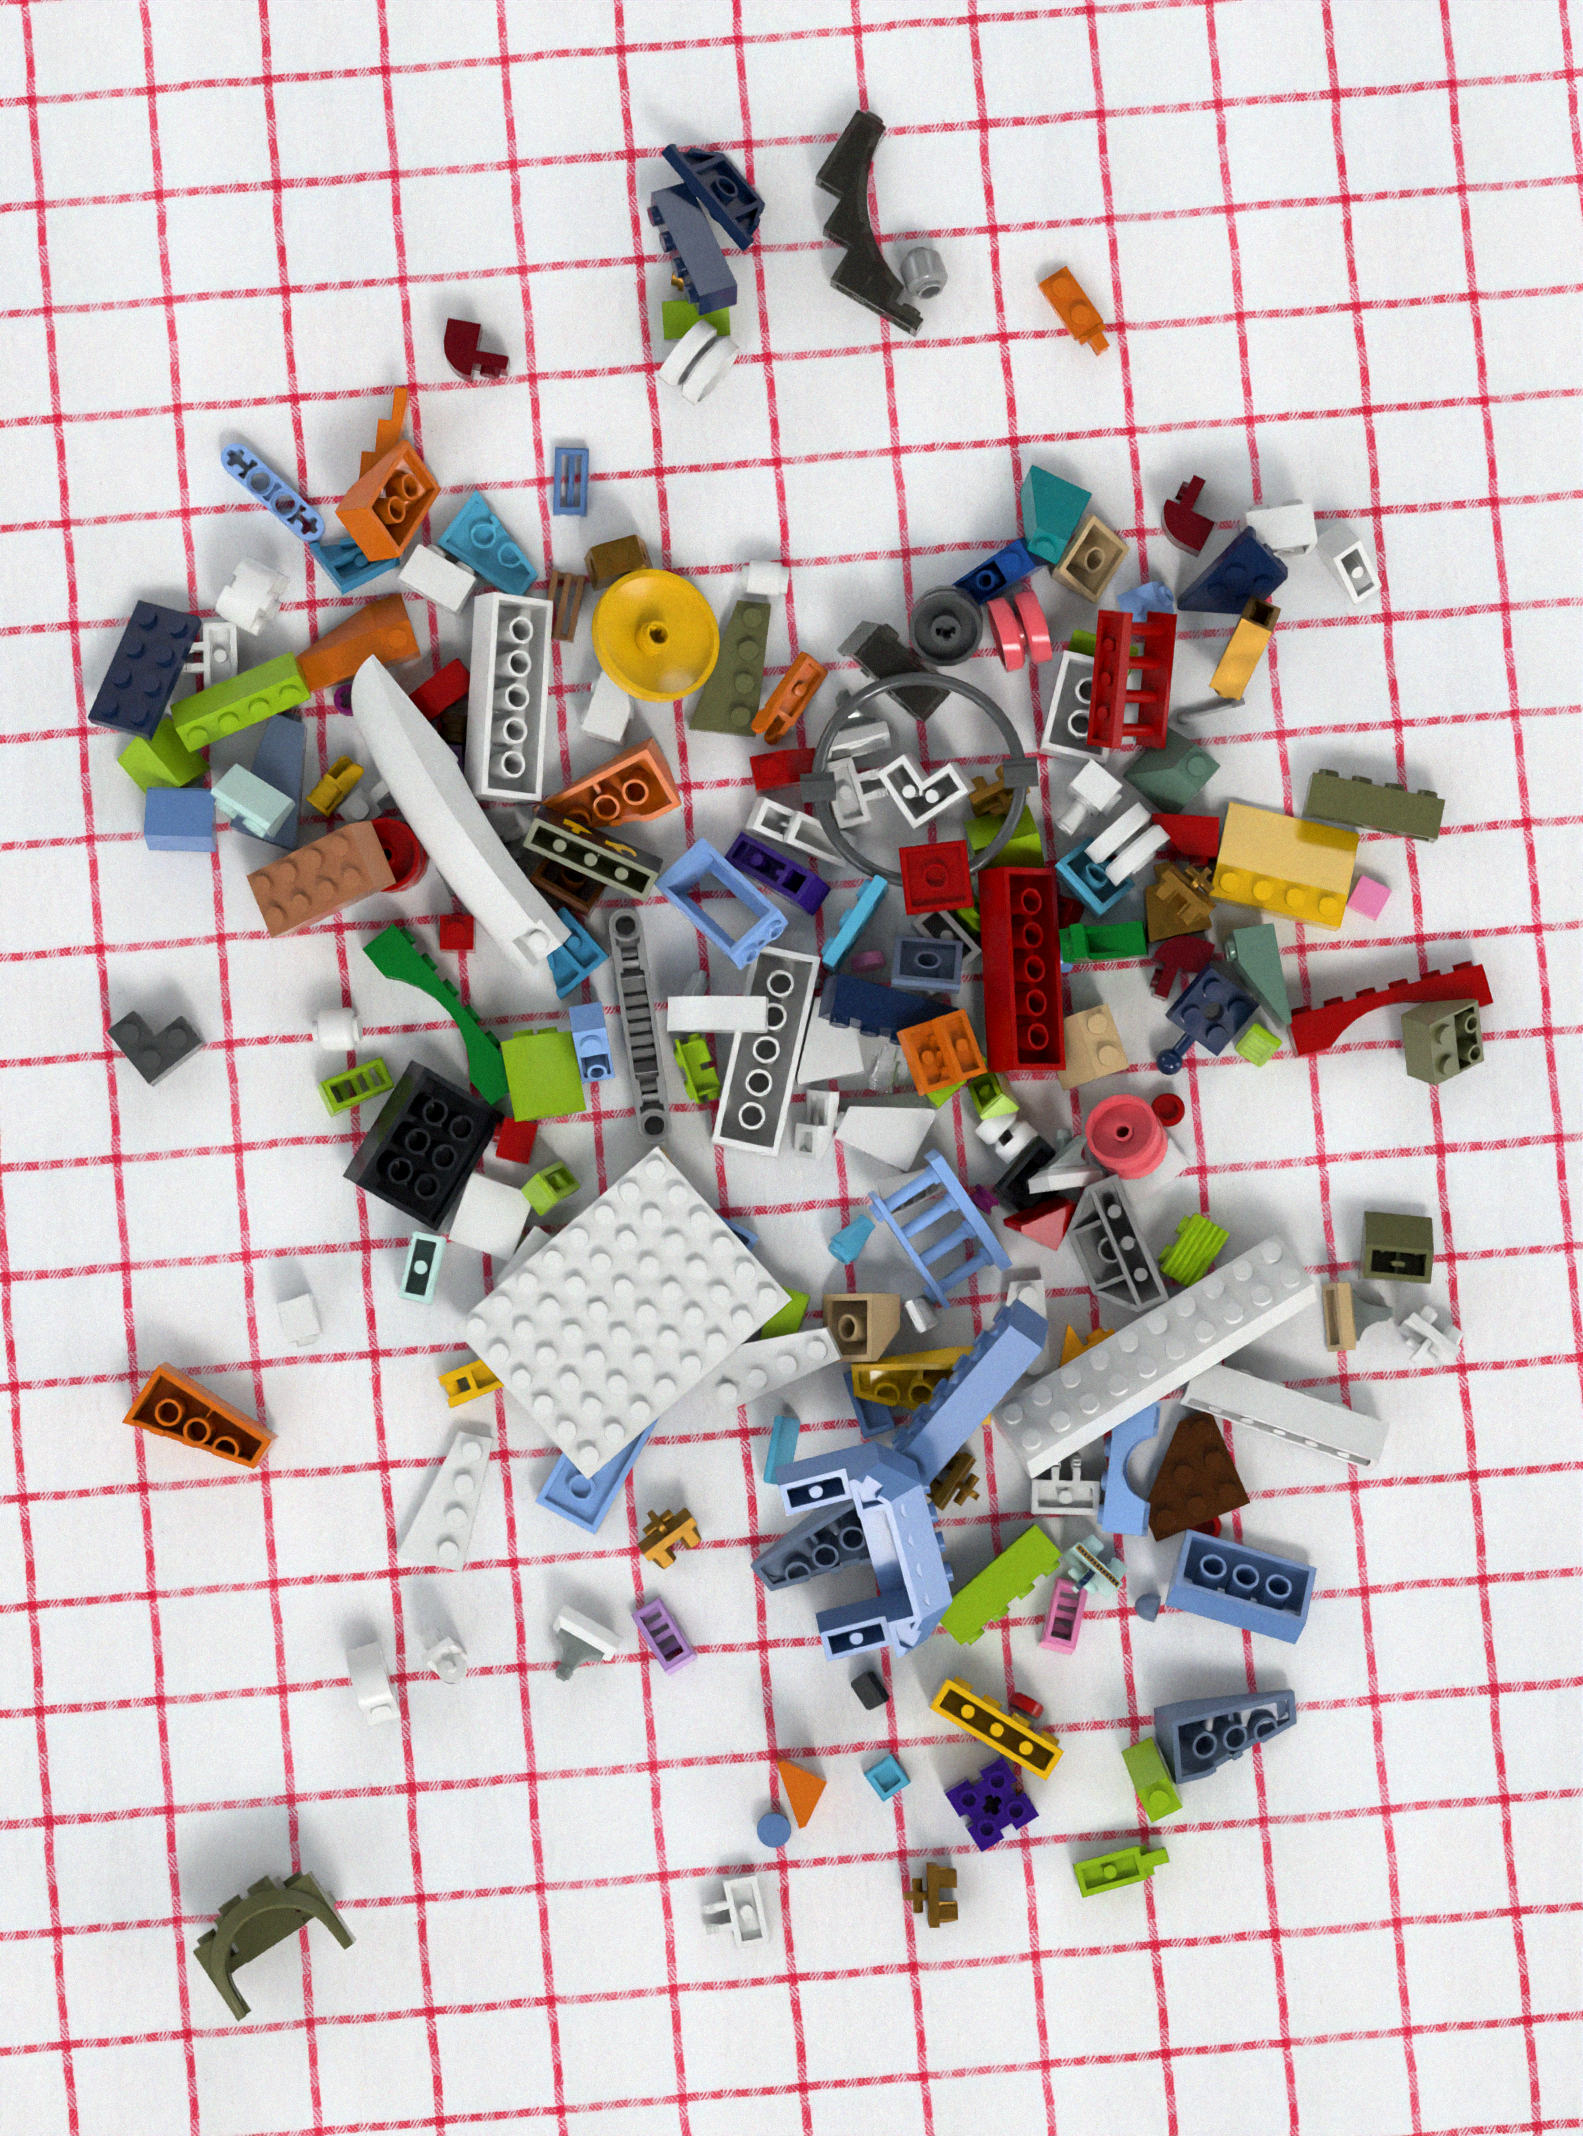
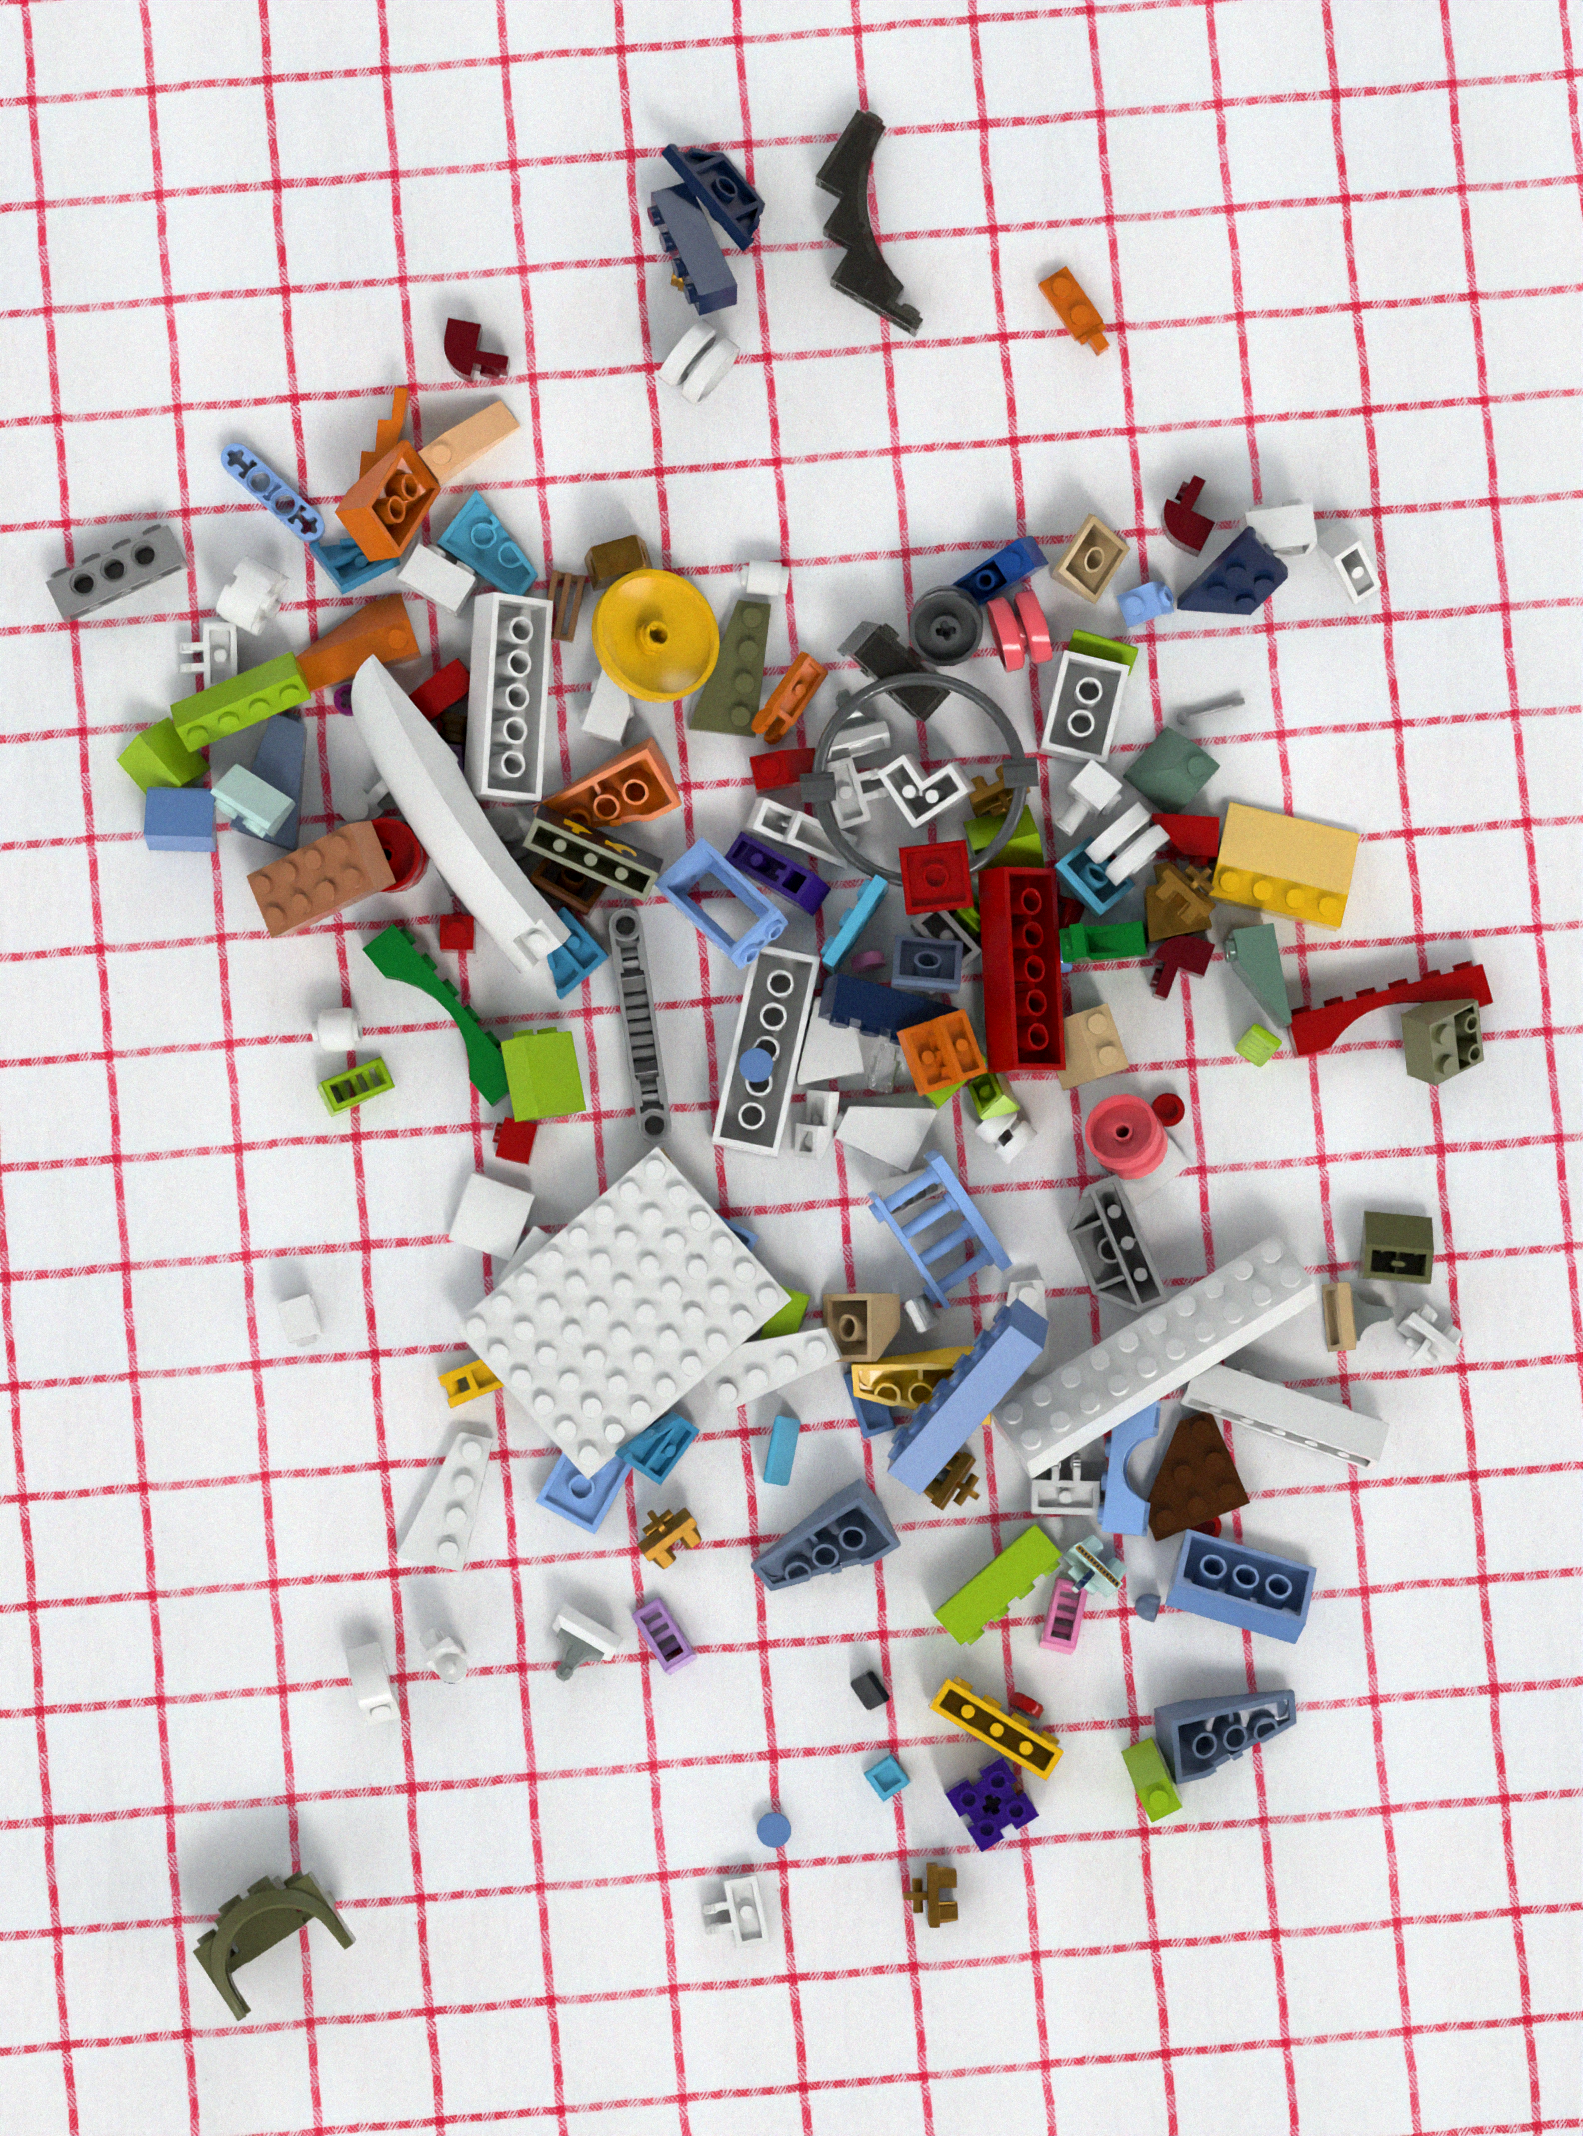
(144, 670): dark blue plate -> none
(155, 1054): dark grey brick -> none
(167, 561): none -> light grey brick
(198, 1418): orange wedge -> none
(335, 785): yellow hinge -> none
(422, 1267): light aqua brick -> none
(424, 1145): black slope -> none
(467, 442): none -> light nougat slope
(550, 1187): lime slope -> none
(570, 510): medium blue tile -> none
(591, 1042): light blue slope -> none
(659, 1447): none -> dark azure wing
(681, 317): lime slope -> none
(697, 984): white piece -> none
(699, 1081): lime hinge -> none
(718, 1014): white slope -> none
(756, 1065): none -> medium blue tile
(802, 1787): orange slope -> none
(849, 1241): medium azure cone -> none
(899, 1540): medium blue wedge -> none
(923, 273): light grey head -> none
(983, 1199): magenta bush -> none
(1014, 1183): black slope -> none
(1044, 1222): red slope -> none
(1050, 512): teal slope -> none
(1067, 1167): piece -> none
(1073, 1347): light orange slope -> none
(1111, 673): red fence -> none
(1117, 1869): lime hinge -> none
(1192, 1251): lime brick -> none
(1211, 1032): dark blue plate -> none
(1244, 648): brick -> none
(1368, 897): bright pink tile -> none
(1373, 806): olive brick -> none

